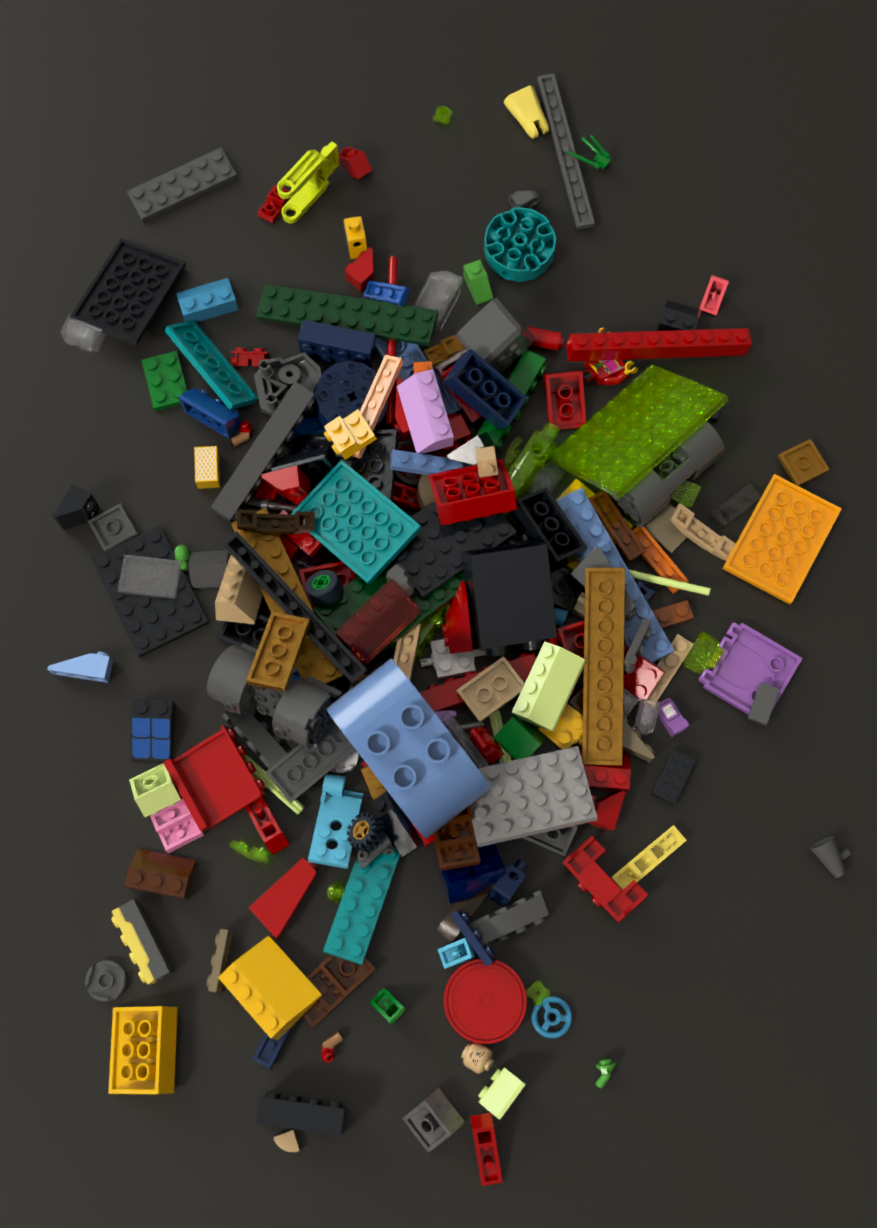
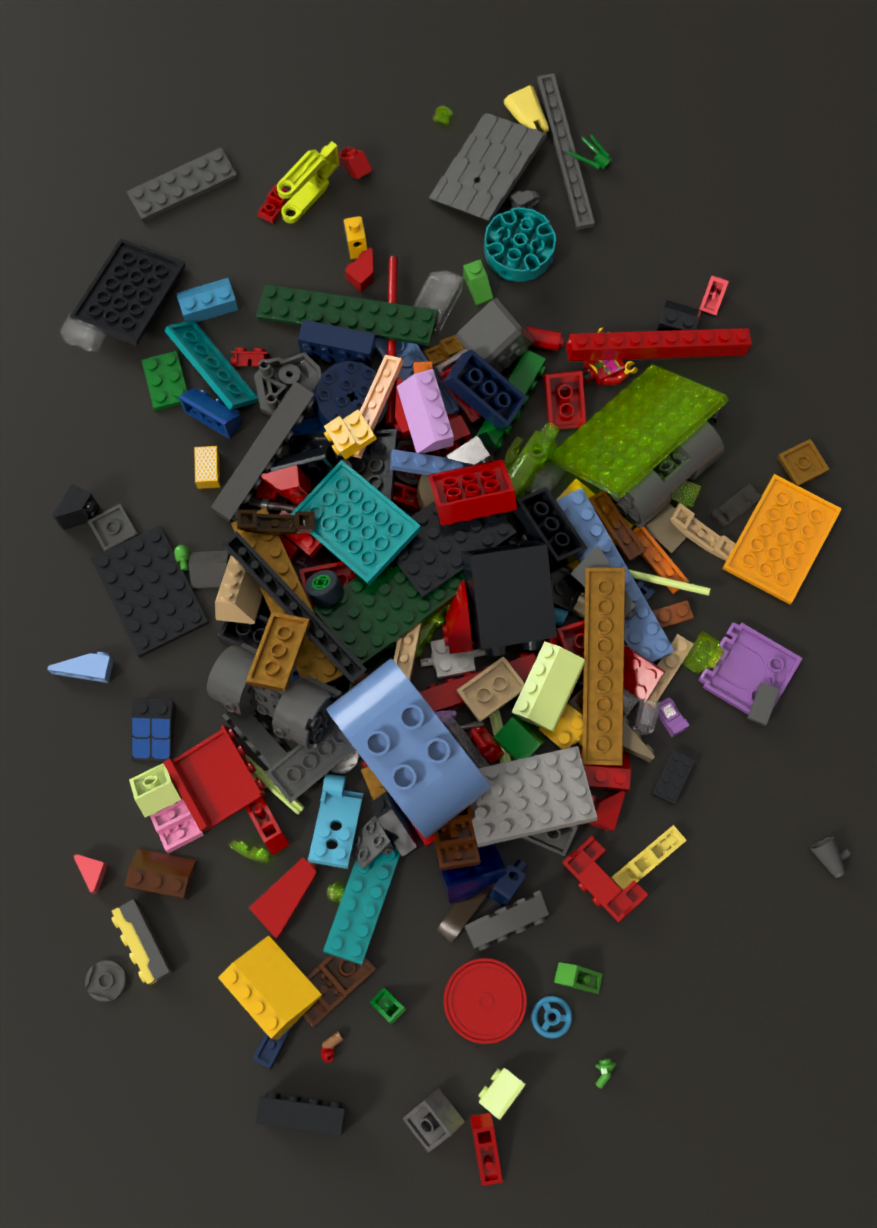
(92, 872): none -> coral slope
(143, 1050): yellow slope -> none
(149, 576): clear tile -> none
(219, 960): dark tan plate -> none
(245, 433): arm -> none
(287, 1141): tan tile -> none
(366, 832): black wheel -> none
(378, 622): clear red slope -> none
(386, 293): blue tile -> none
(402, 578): dark grey rock -> none
(456, 953): medium azure slope -> none
(474, 937): dark blue plate -> none
(477, 1057): tan head -> none
(486, 461): tan brick -> none
(488, 167): none -> dark grey piece
(531, 992): clear neon green plate -> none
(578, 977): none -> bright green slope
(637, 646): dark grey plate -> none

